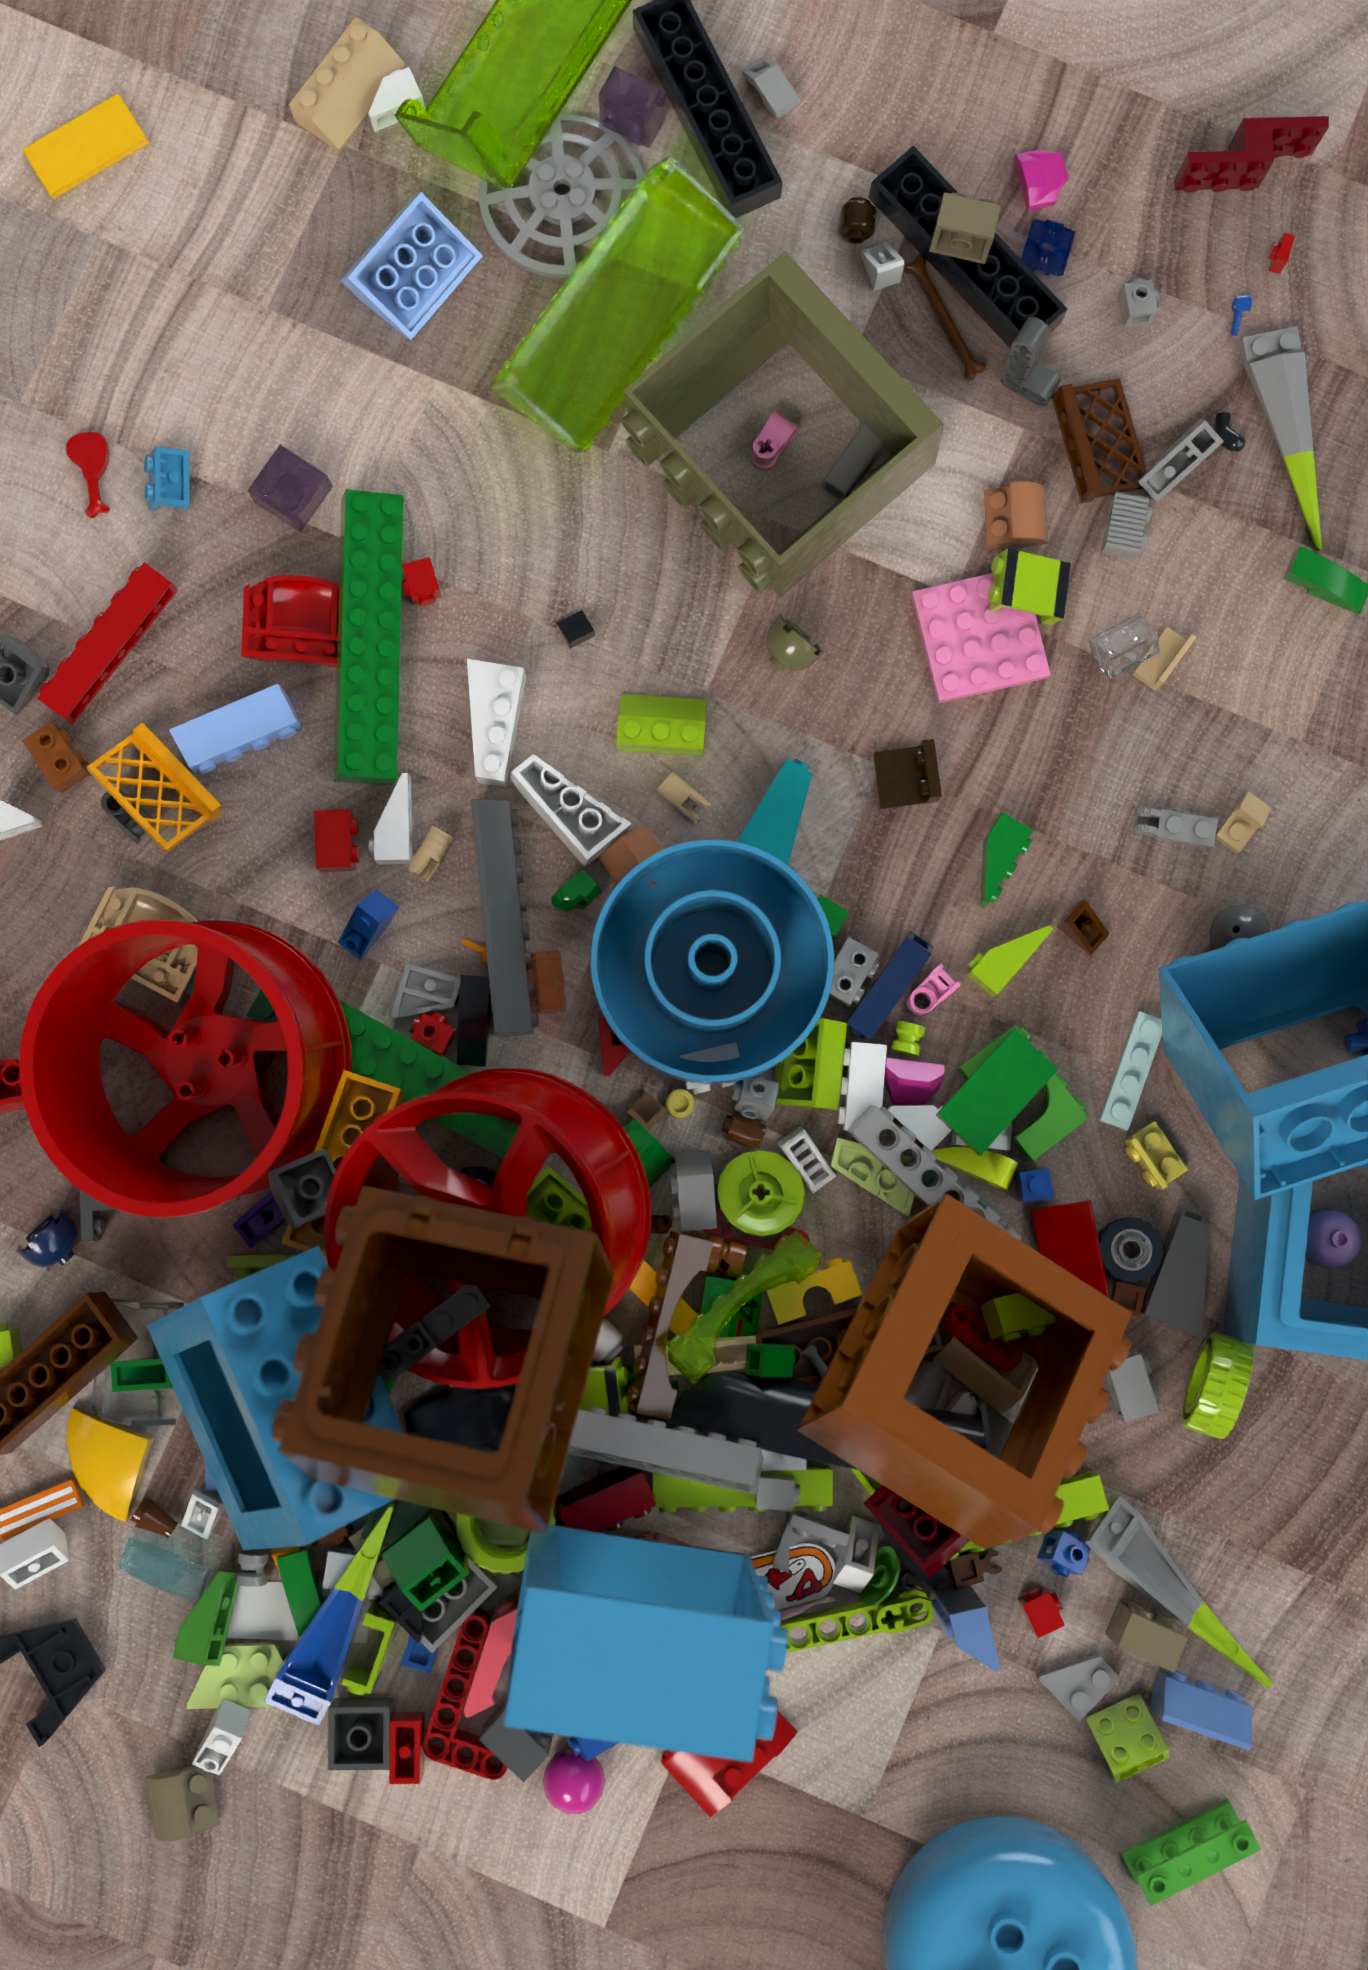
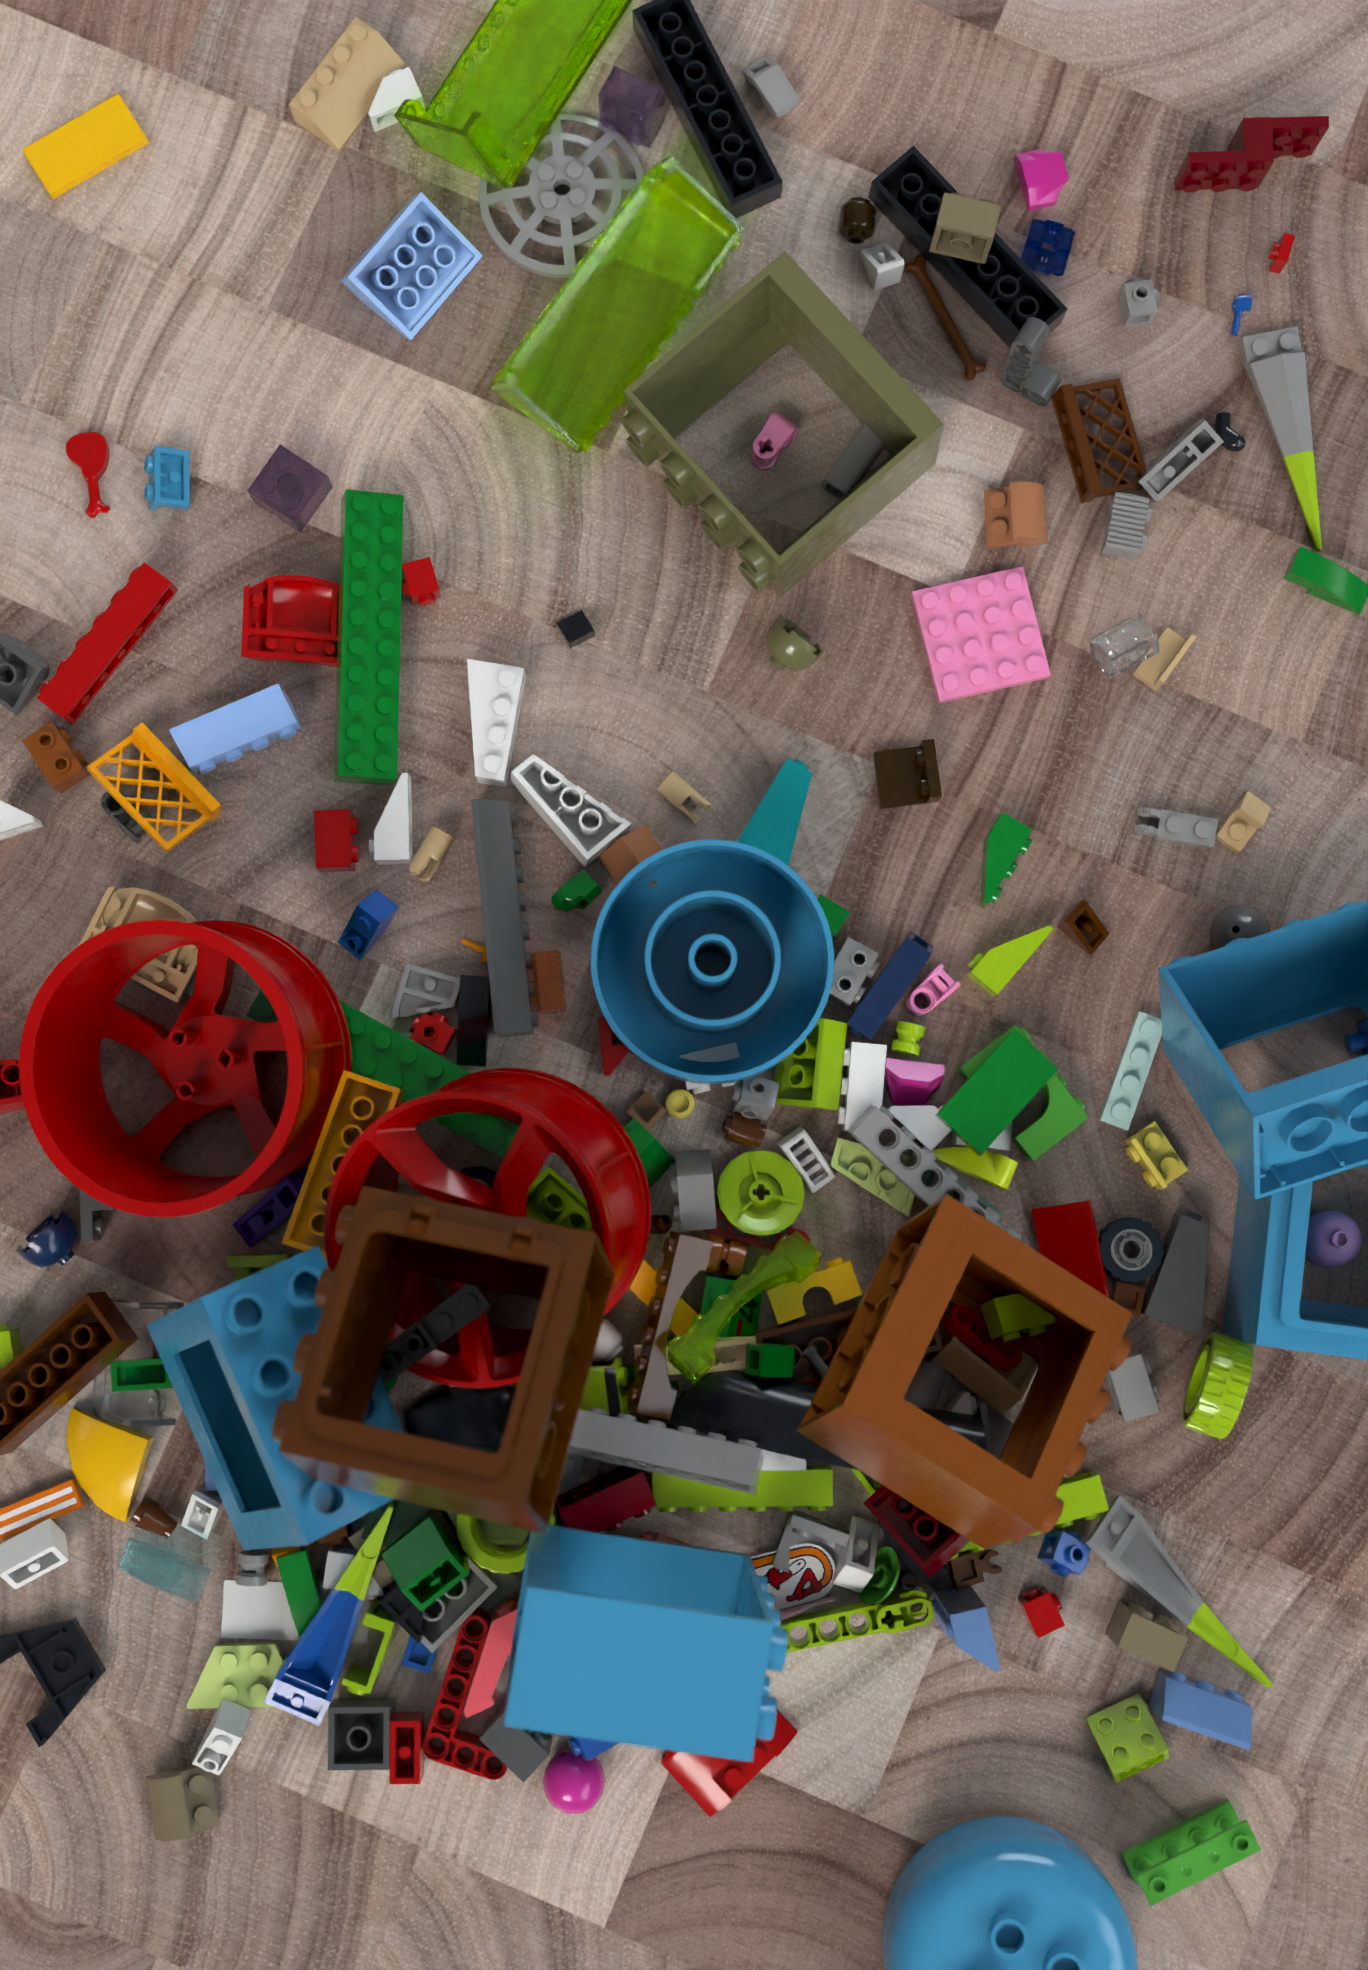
(206, 1627): bright green slope -> none
(303, 1188): dark grey slope -> none
(661, 725): lime slope -> none
(777, 1492): light grey brick -> none
(1029, 584): lime panel -> none
(1033, 1185): blue brick -> none
(1080, 1684): light grey wing -> none

